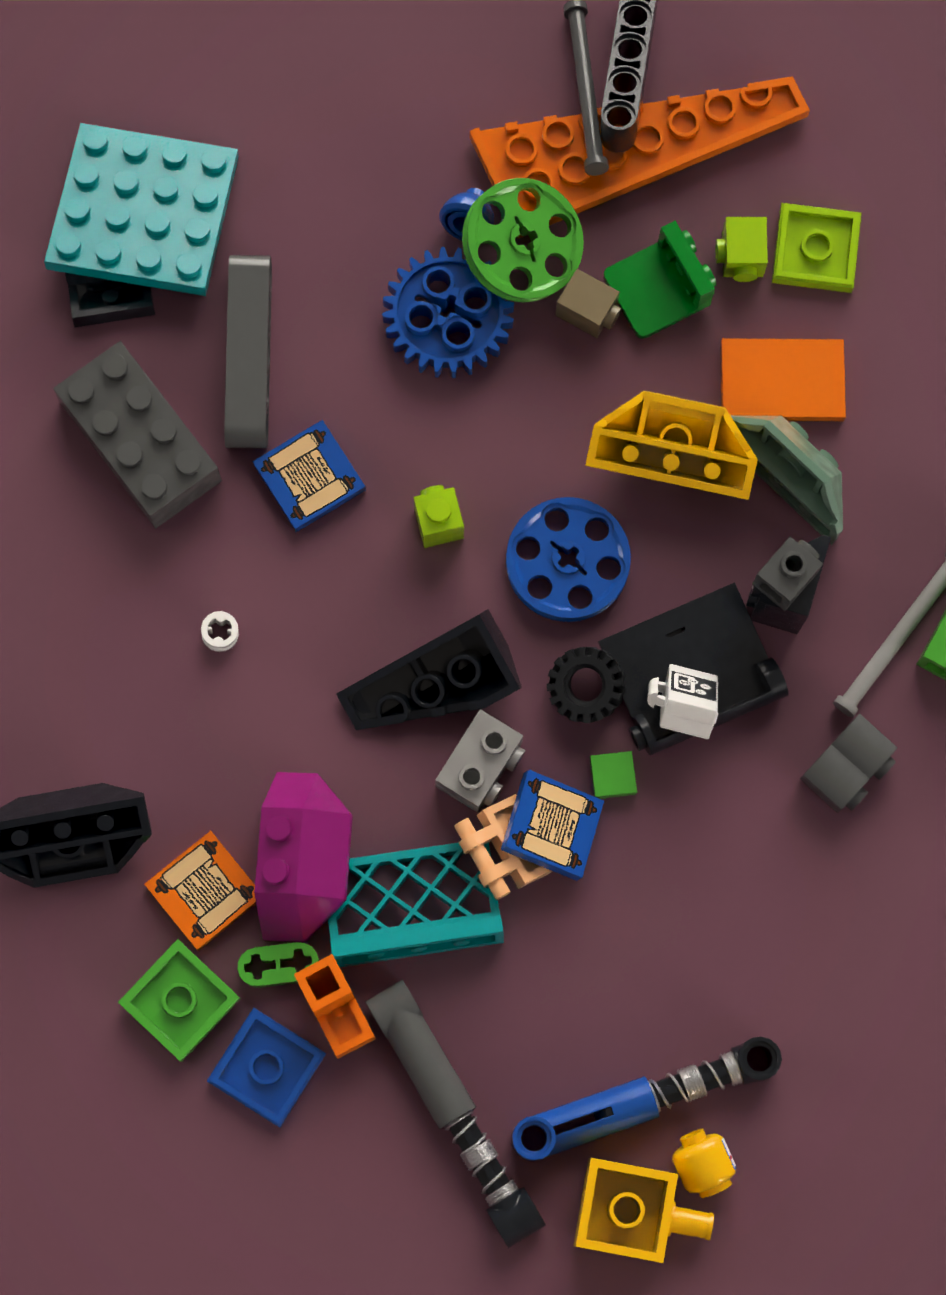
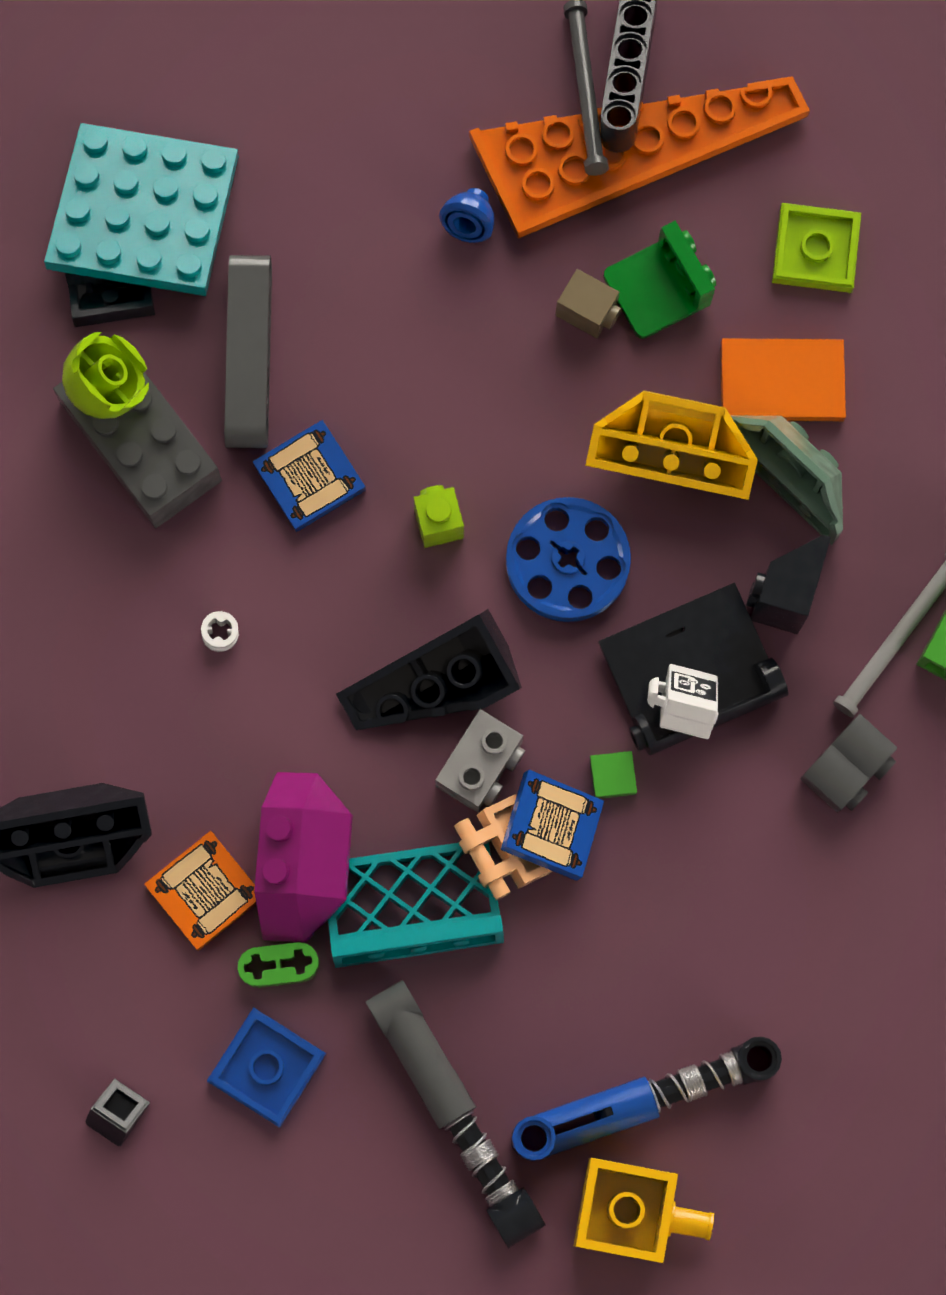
(104, 376): none -> lime cylinder
(116, 1112): none -> black slope
(179, 1000): bright green plate -> none
(334, 1006): orange brick -> none
(431, 343): blue gear -> none
(525, 258): bright green wedge -> none
(561, 691): black tyre -> none
(704, 1163): yellow head -> none
(743, 248): lime brick -> none
(788, 572): dark grey brick -> none

